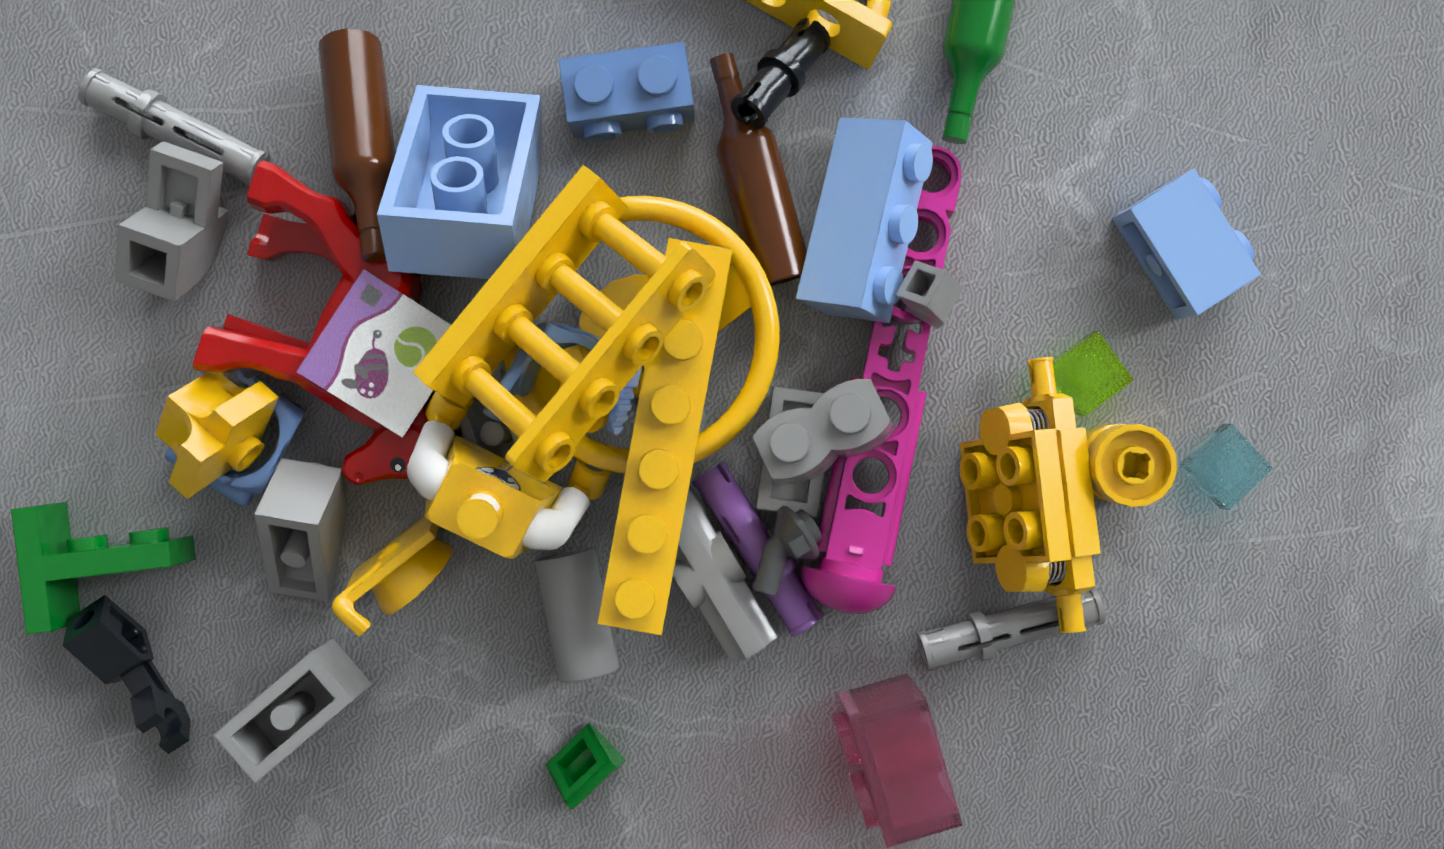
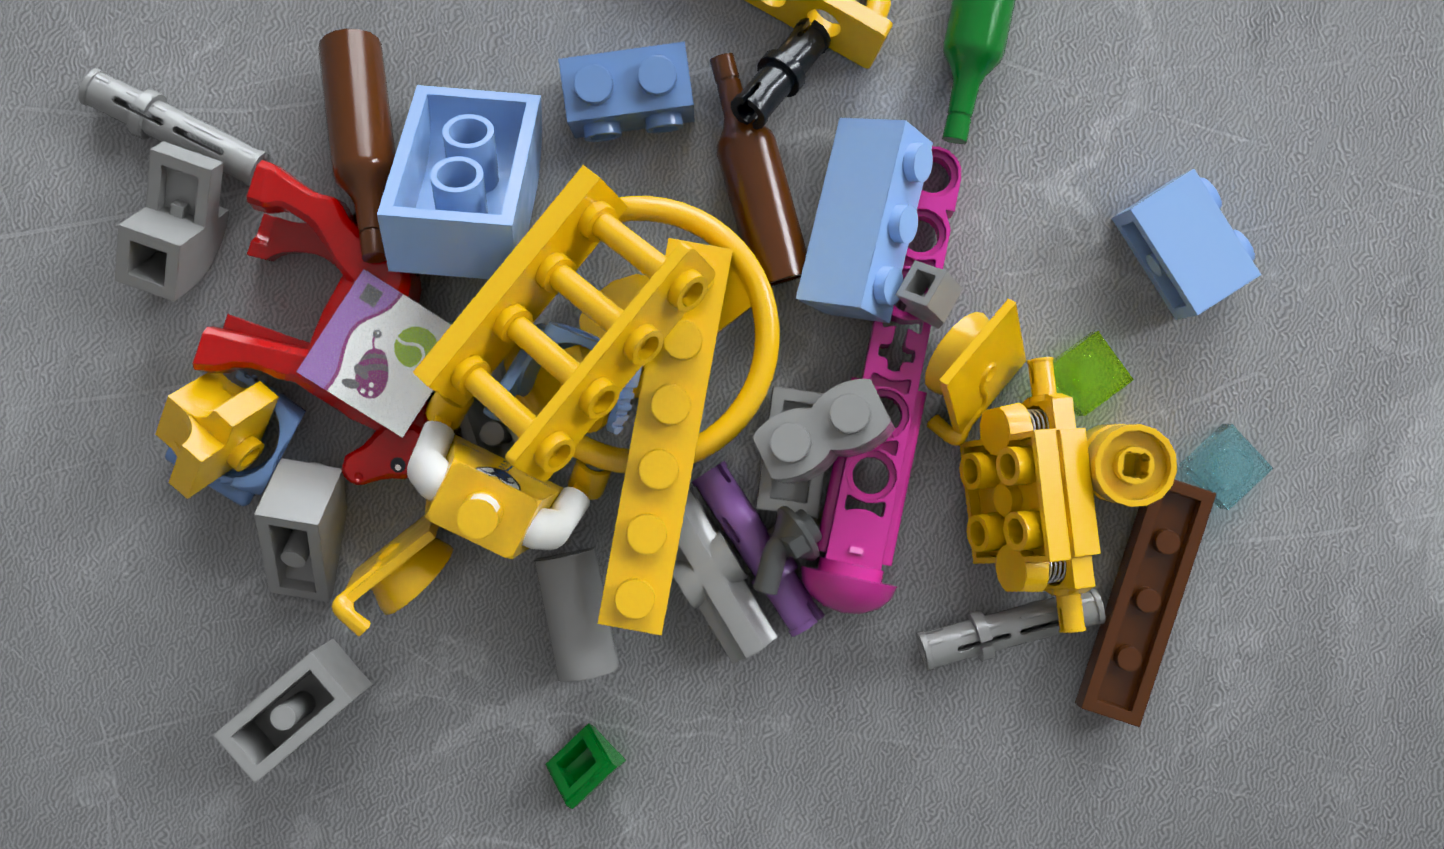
(52, 561): green bracket -> none
(119, 650): black piece -> none
(899, 758): clear pink brick -> none
(973, 368): none -> yellow hat
(1144, 603): none -> reddish brown plate

